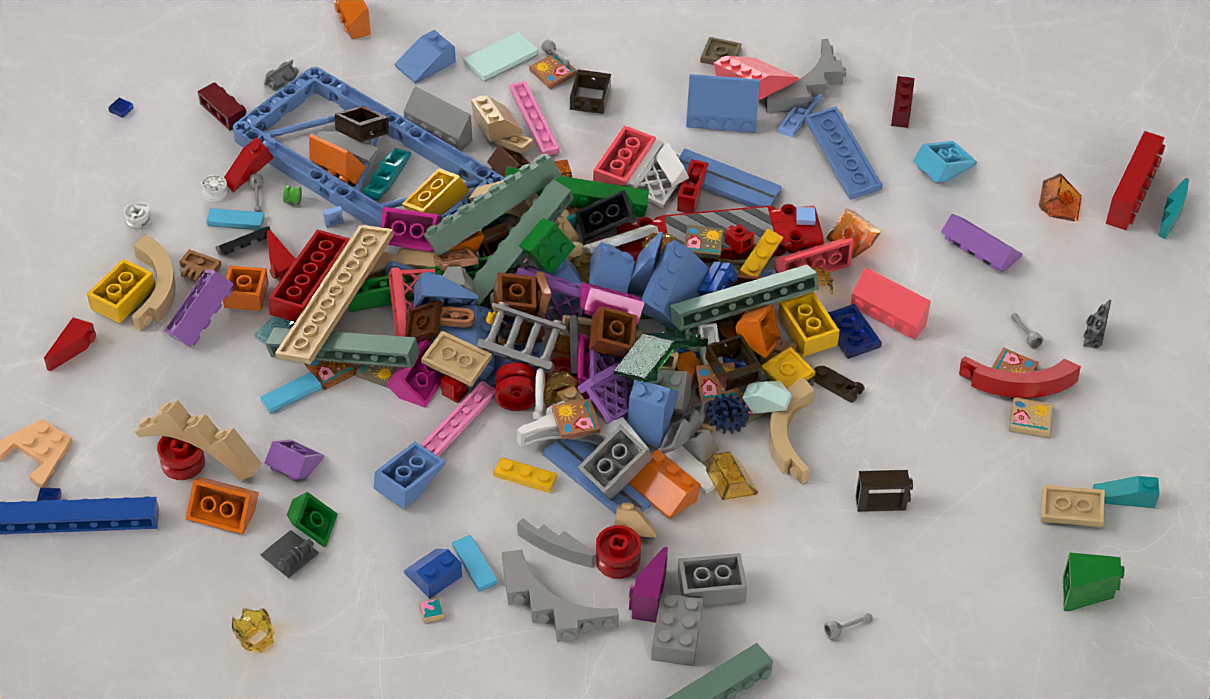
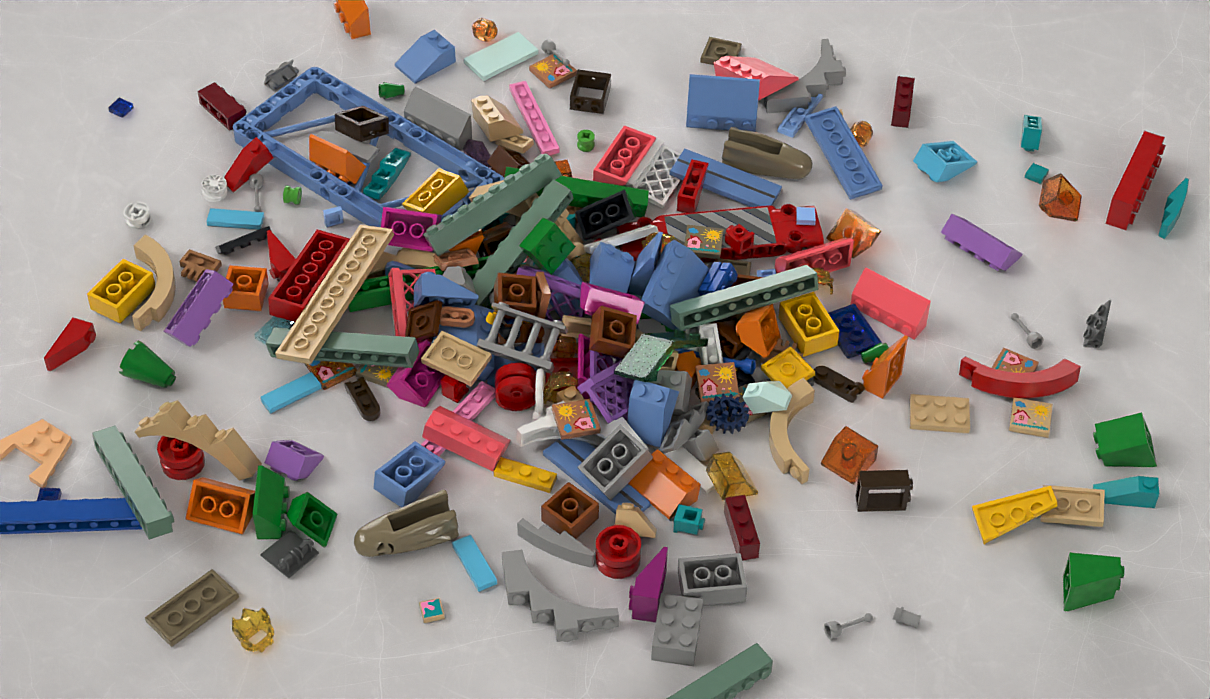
(133, 483): none -> sand green brick
(146, 366): none -> green cone
(191, 607): none -> dark tan tile
(270, 504): none -> green slope
(363, 399): none -> dark brown plate
(390, 90): none -> green cone
(409, 528): none -> dark tan piece
(435, 571): blue slope -> none
(465, 438): none -> coral slope
(477, 151): none -> clear purple slope
(484, 29): none -> clear orange head
(570, 511): none -> dark orange brick
(574, 332): dark grey tile -> none
(585, 140): none -> bright green wheel
(671, 165): white slope -> none
(688, 520): none -> teal brick
(737, 377): dark brown window -> none
(741, 527): none -> dark red brick
(761, 254): yellow plate -> none
(764, 155): none -> dark tan piece
(849, 455): none -> clear orange slope
(862, 132): none -> clear orange head
(874, 352): none -> green cone
(886, 369): none -> orange slope
(906, 617): none -> light grey pin
(939, 413): none -> tan plate
(1010, 512): none -> yellow wing
(1031, 132): none -> teal slope
(1036, 173): none -> teal tile
(1125, 442): none -> green slope

